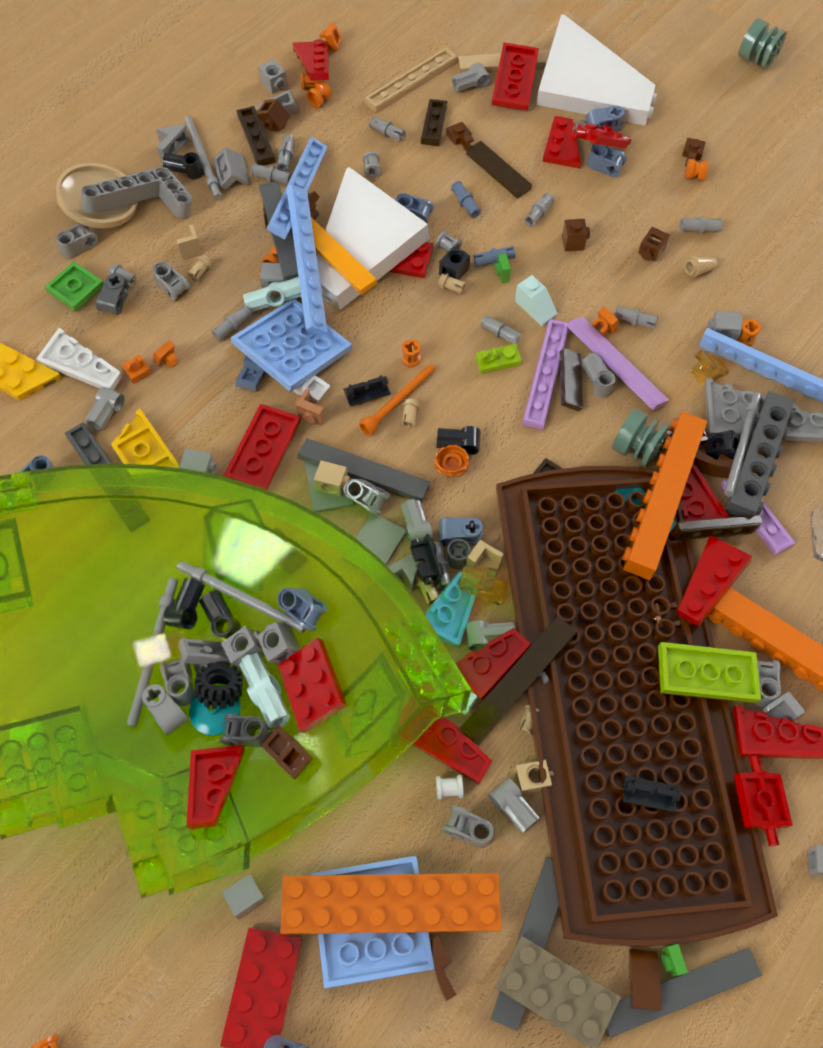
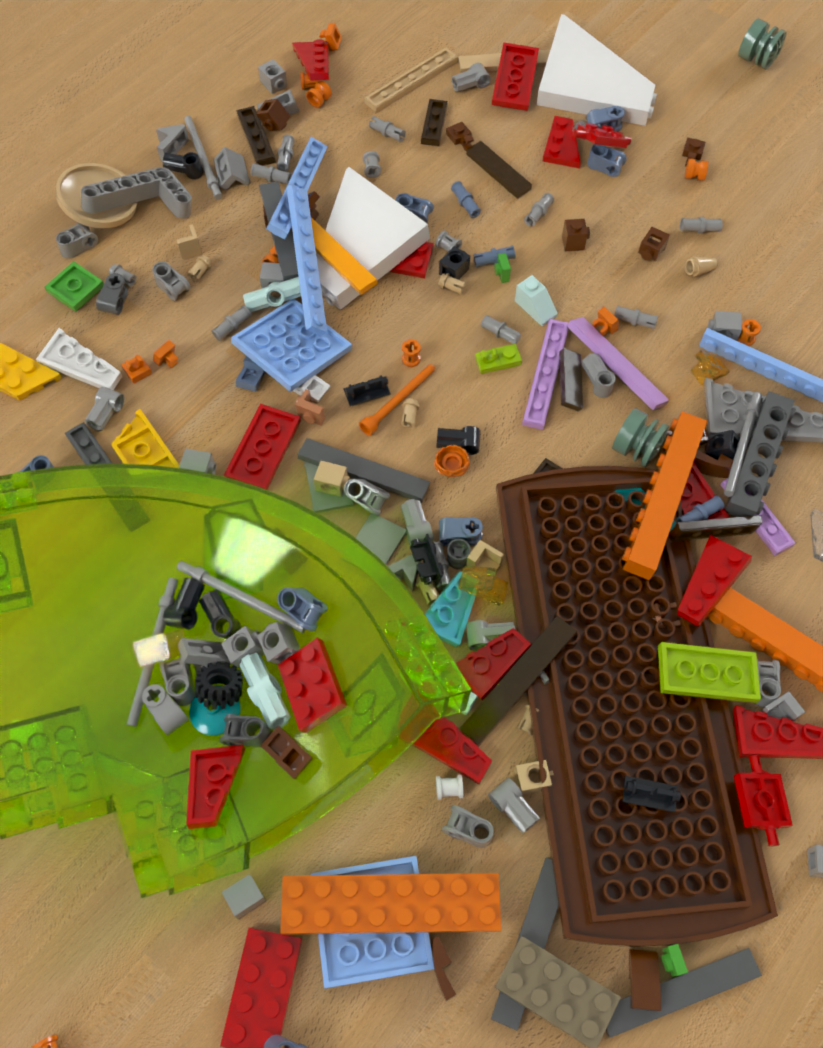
(702, 511): none -> sand blue pin

